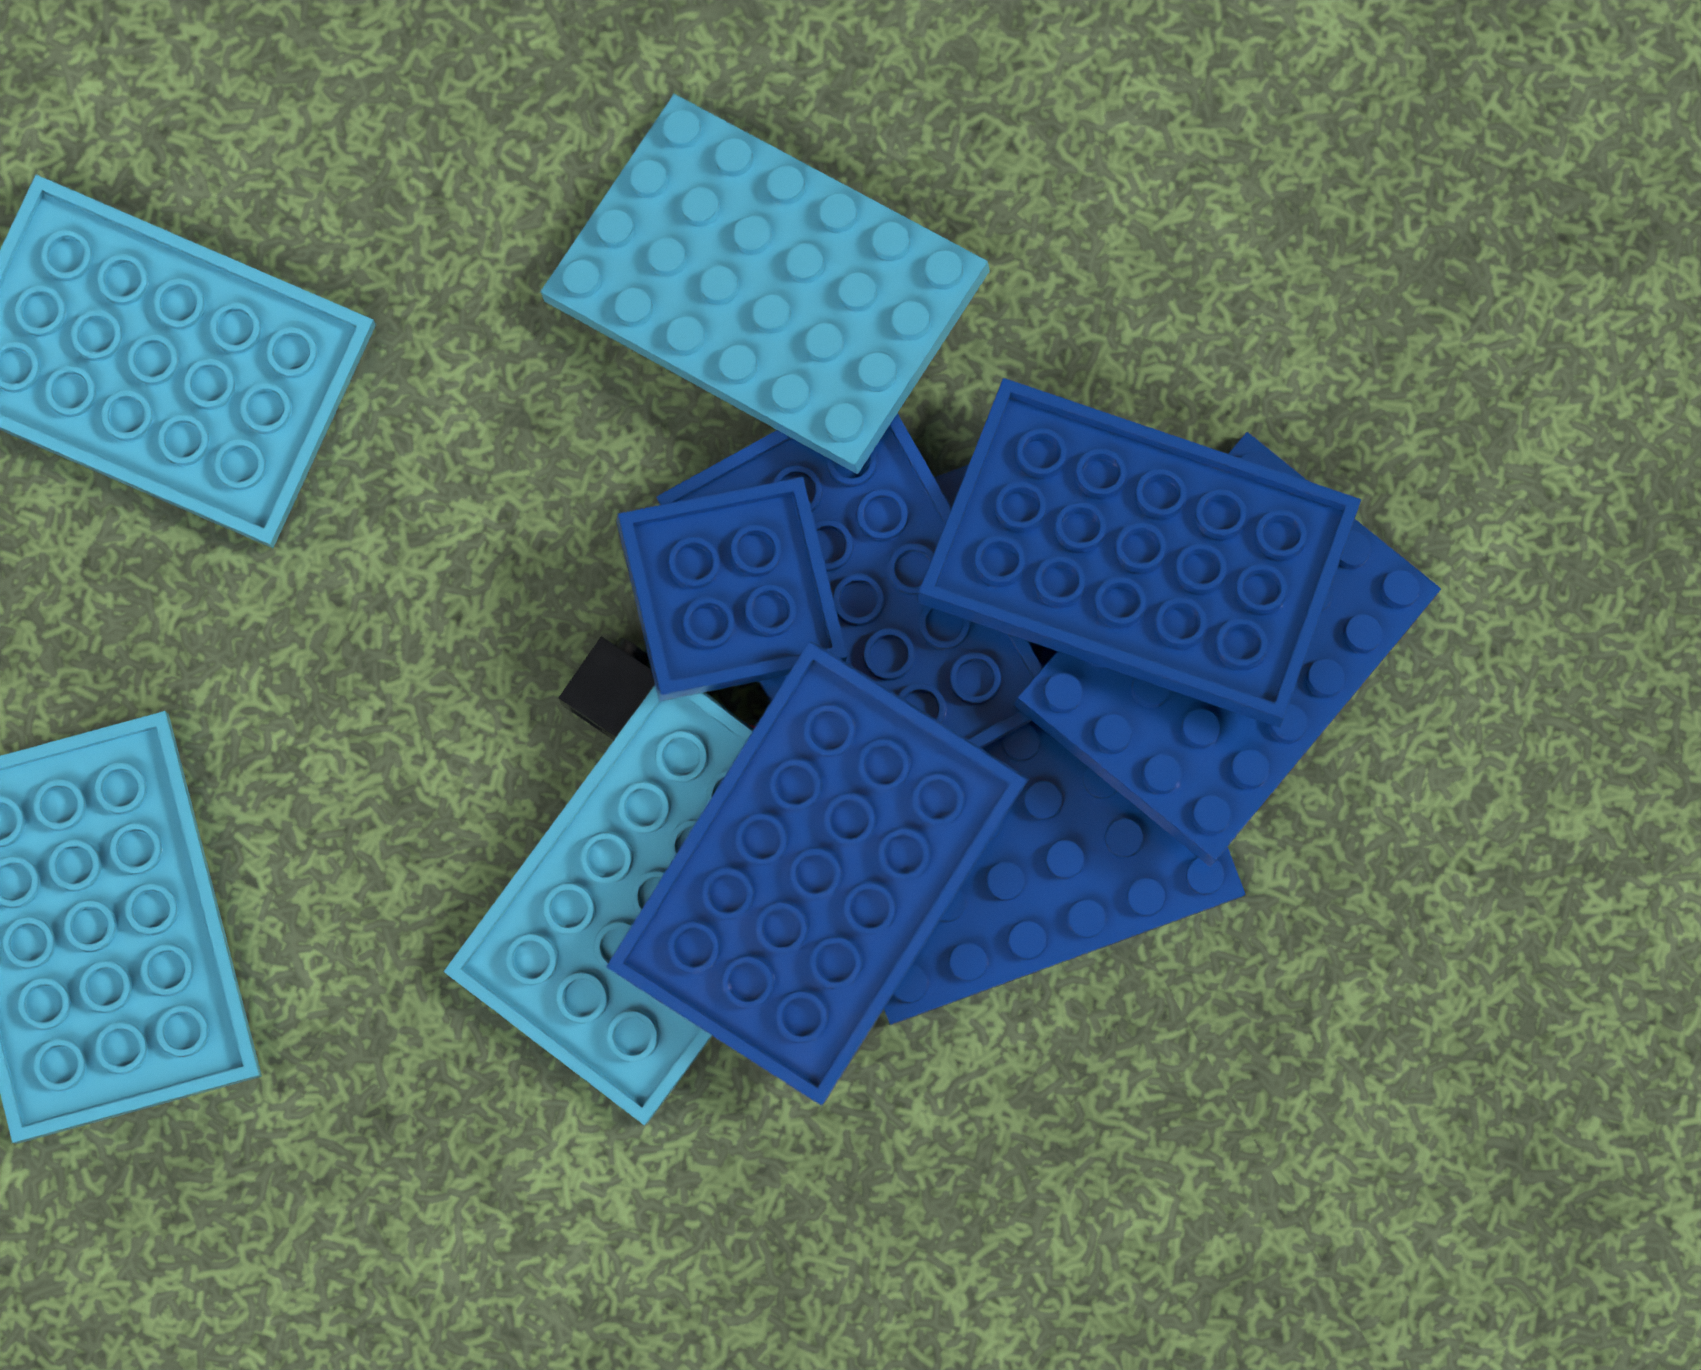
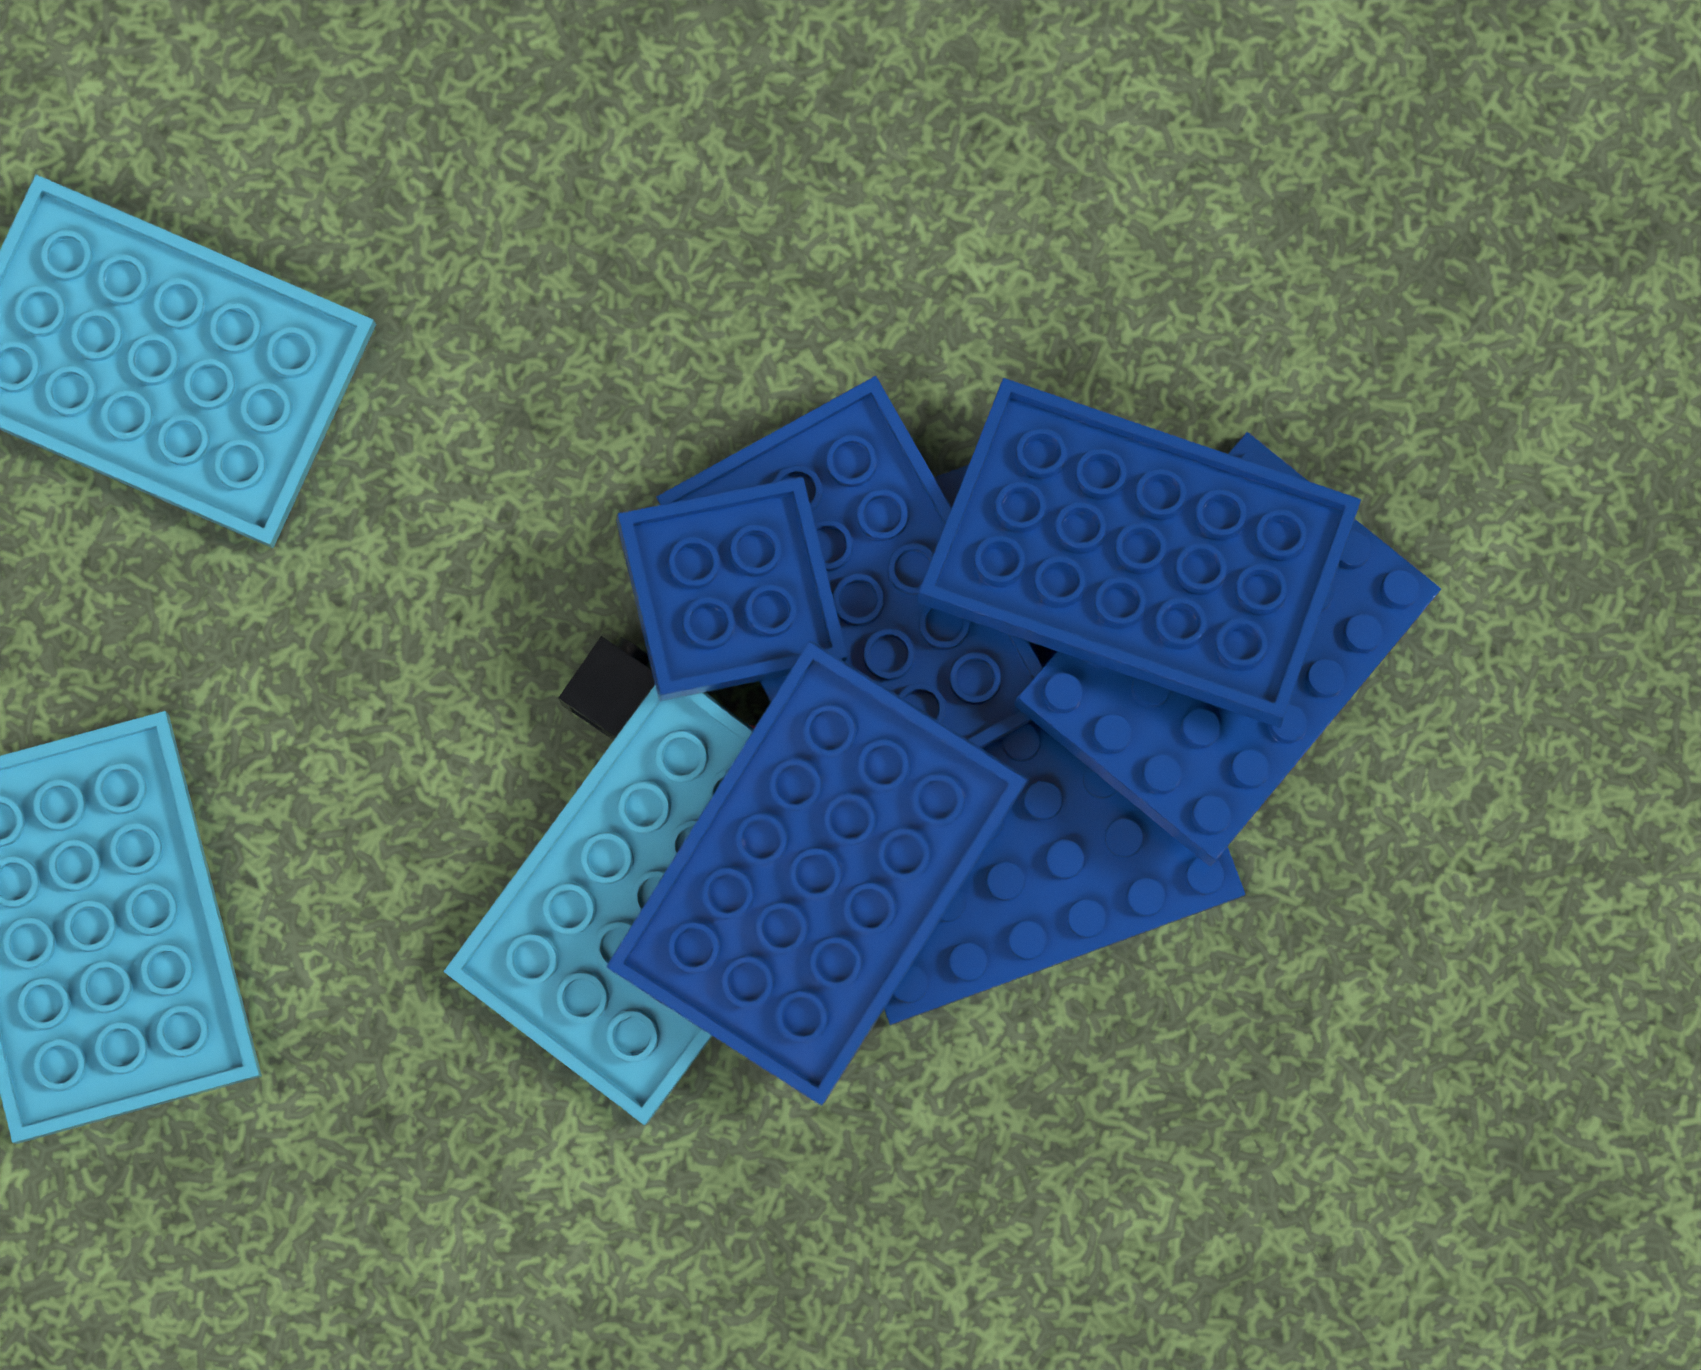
(765, 282): medium azure plate -> none

